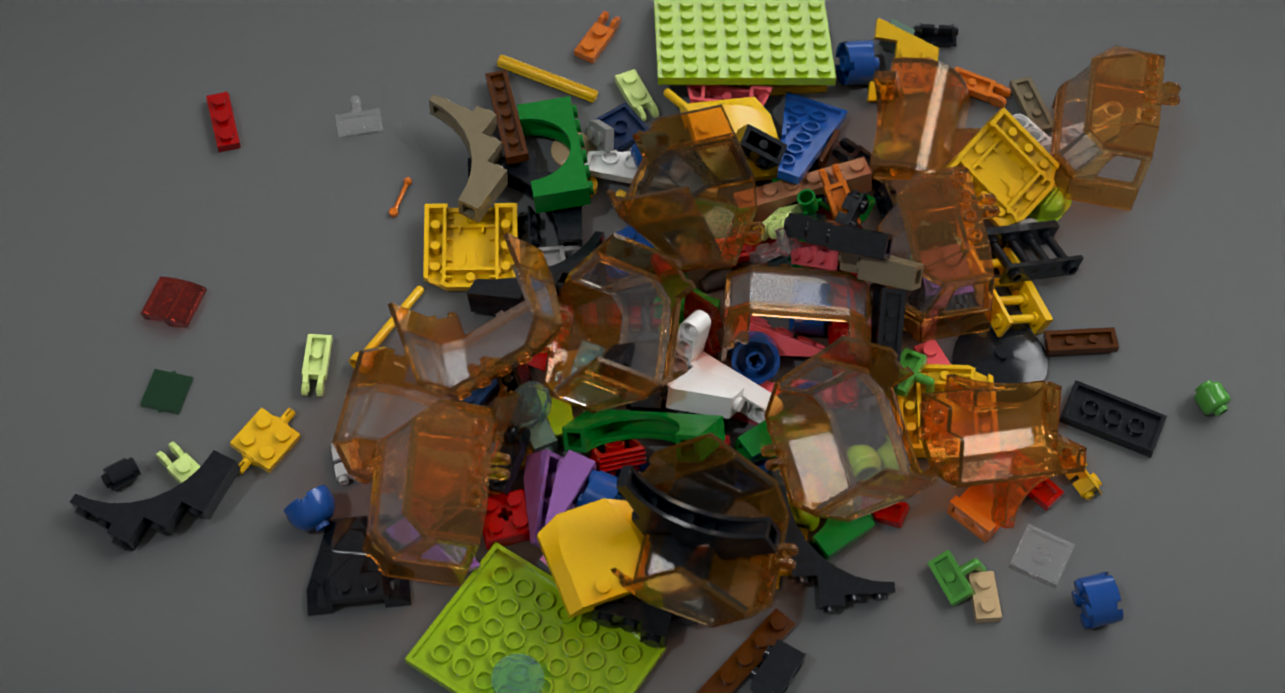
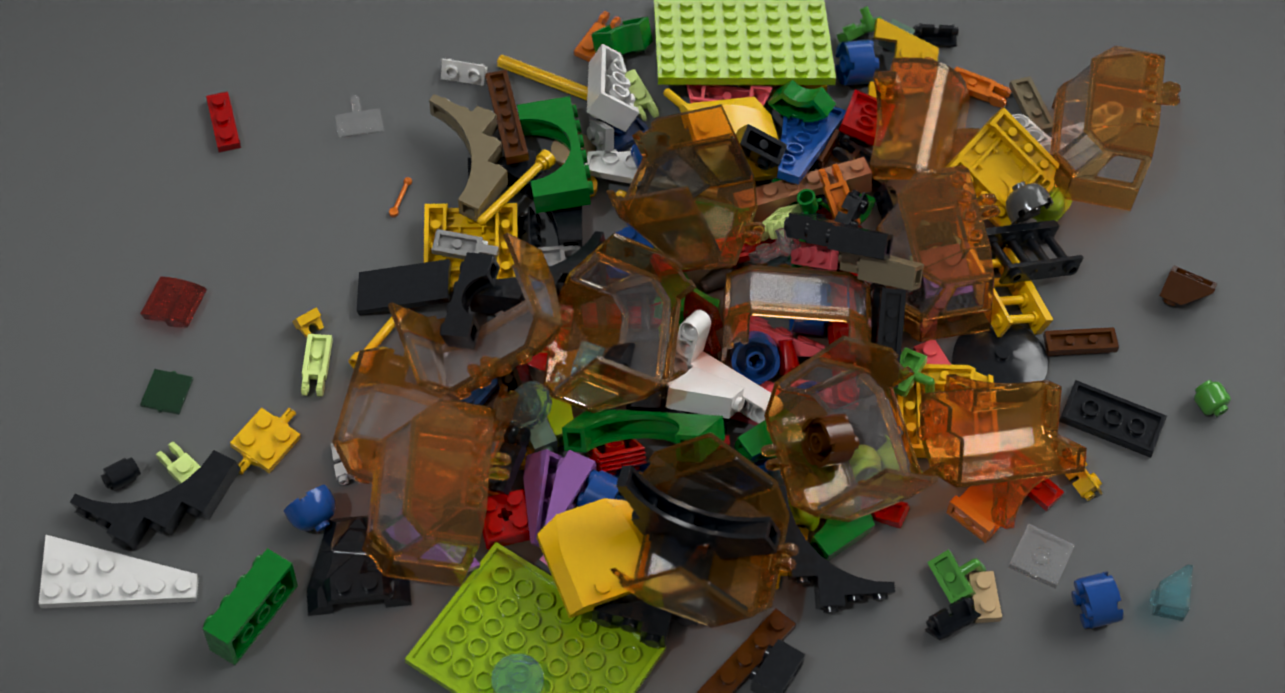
(97, 577): none -> white wing
(250, 606): none -> green brick
(311, 317): none -> yellow tile
(404, 285): none -> black tile
(458, 244): none -> light grey hinge
(463, 72): none -> white hinge
(476, 275): none -> black arch
(543, 161): none -> yellow piece
(609, 89): none -> white wedge
(631, 36): none -> green brick
(788, 356): none -> red cone
(802, 103): none -> green brick
(828, 440): none -> reddish brown brick
(853, 31): none -> bright green plate
(861, 118): none -> red plate
(944, 624): none -> black hinge
(1027, 201): none -> dark grey cylinder
(1173, 595): none -> clear light blue slope
(1185, 287): none -> reddish brown slope

